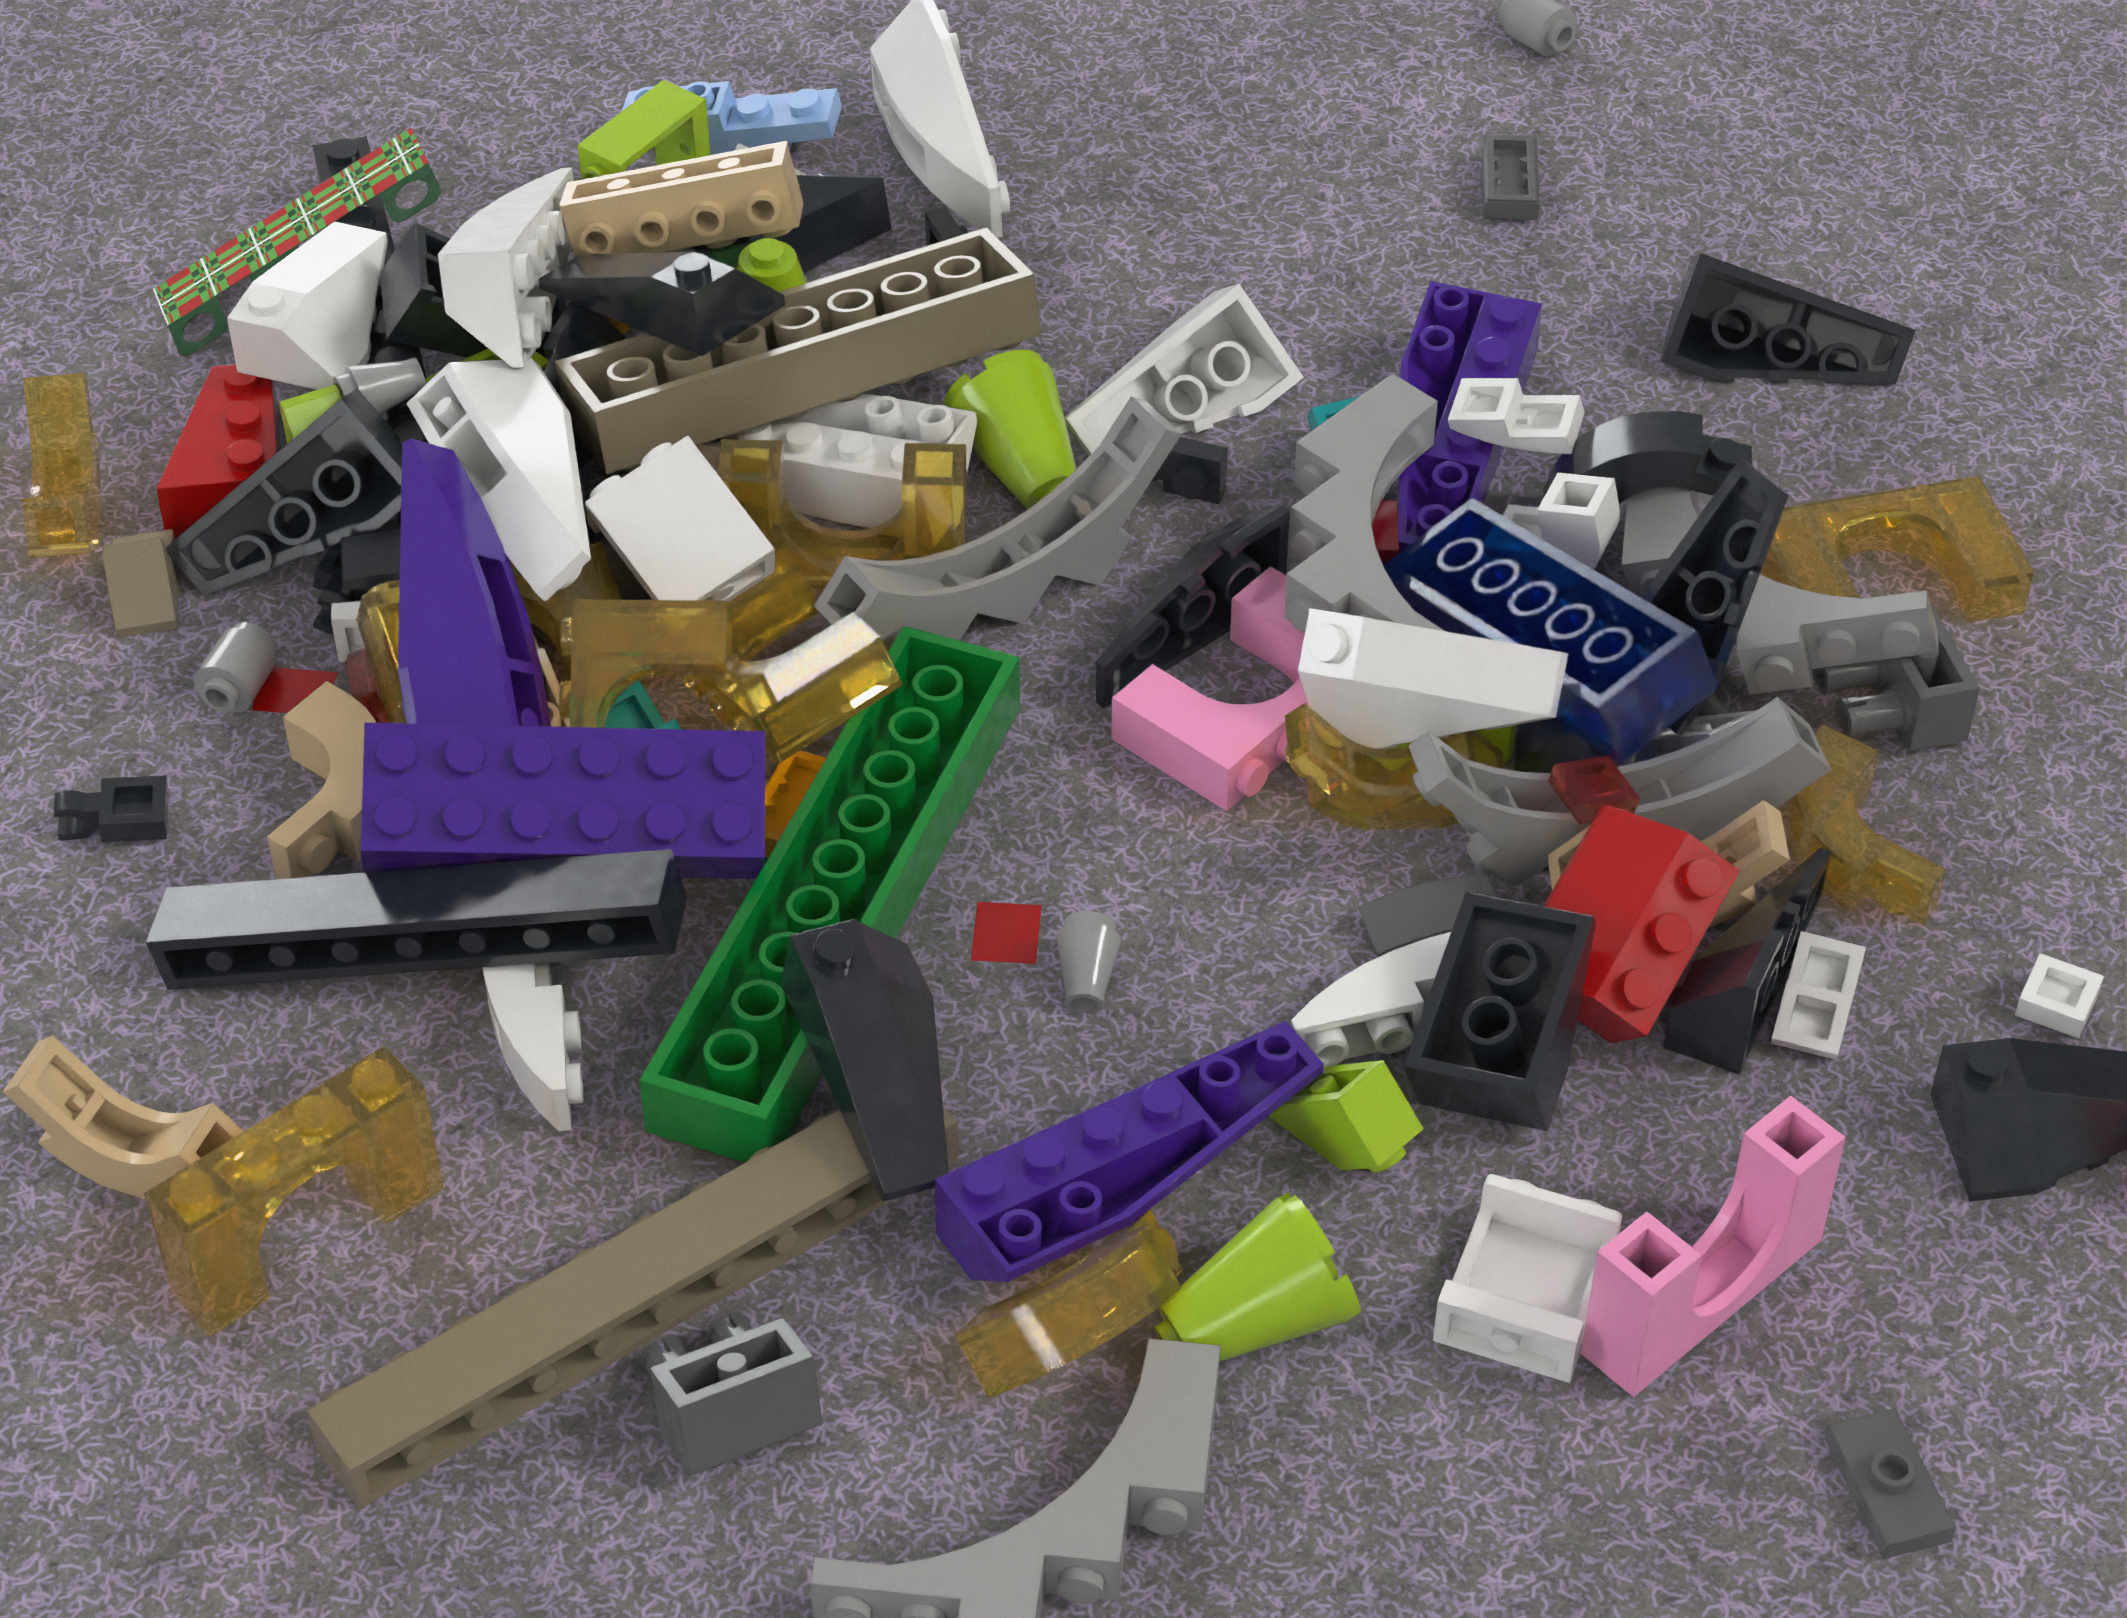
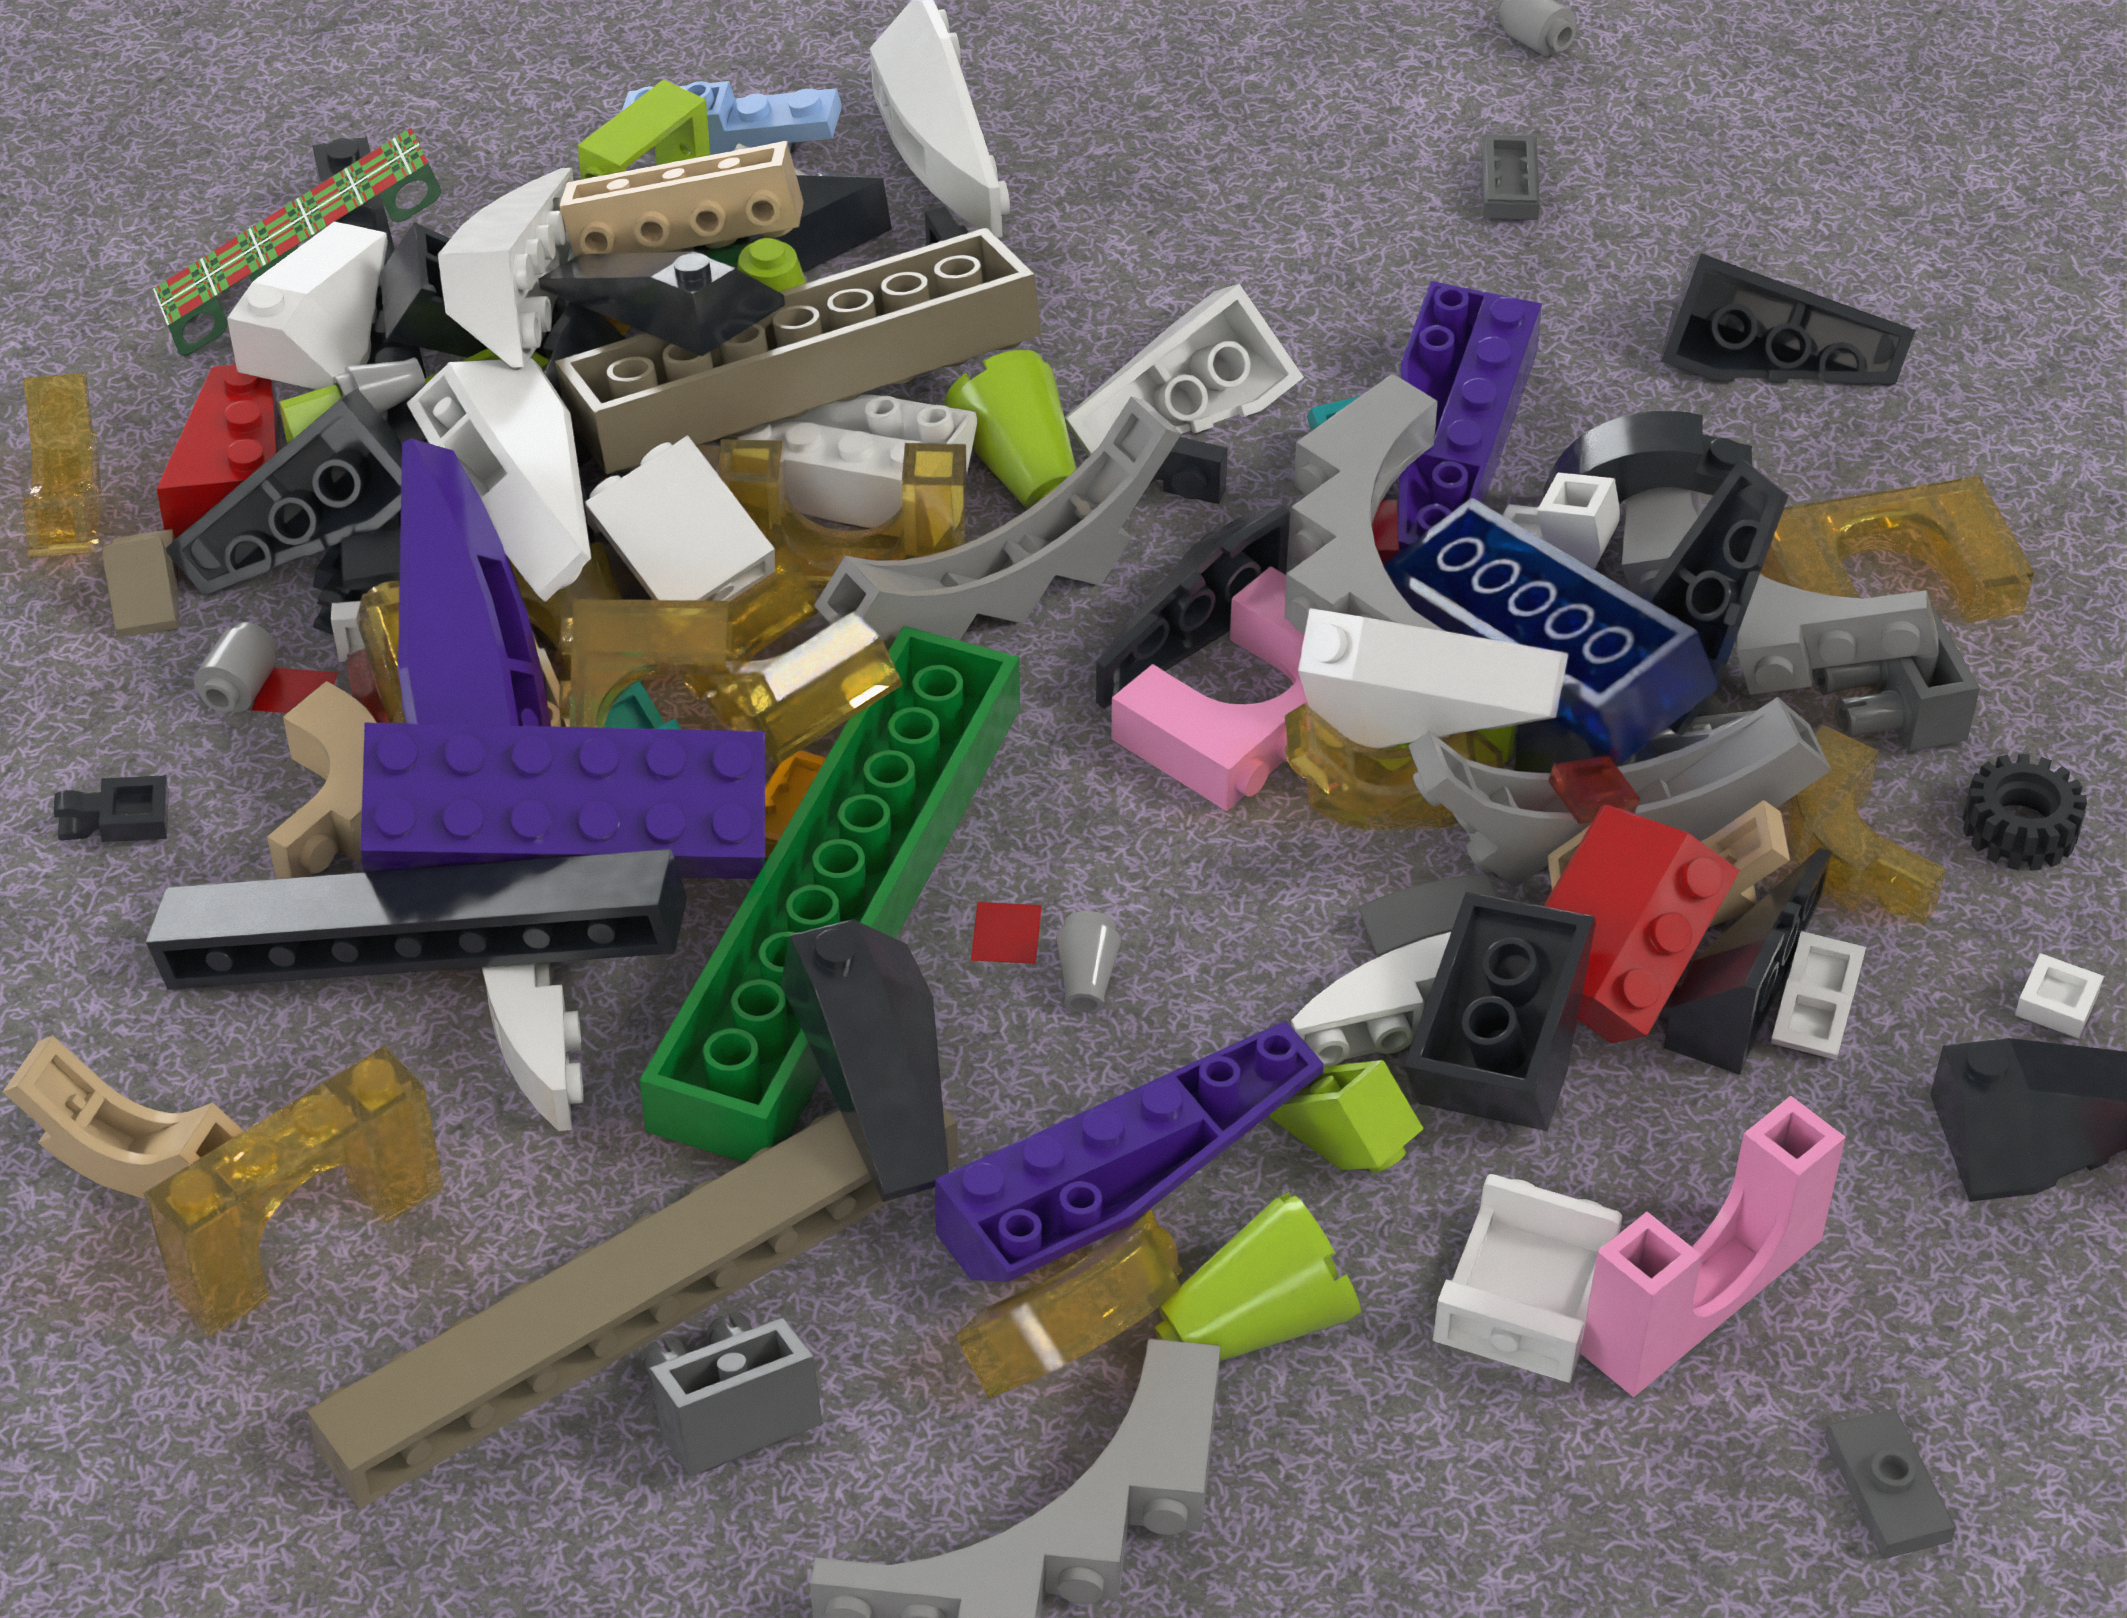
(1505, 417): white slope -> none
(2017, 836): none -> black tyre

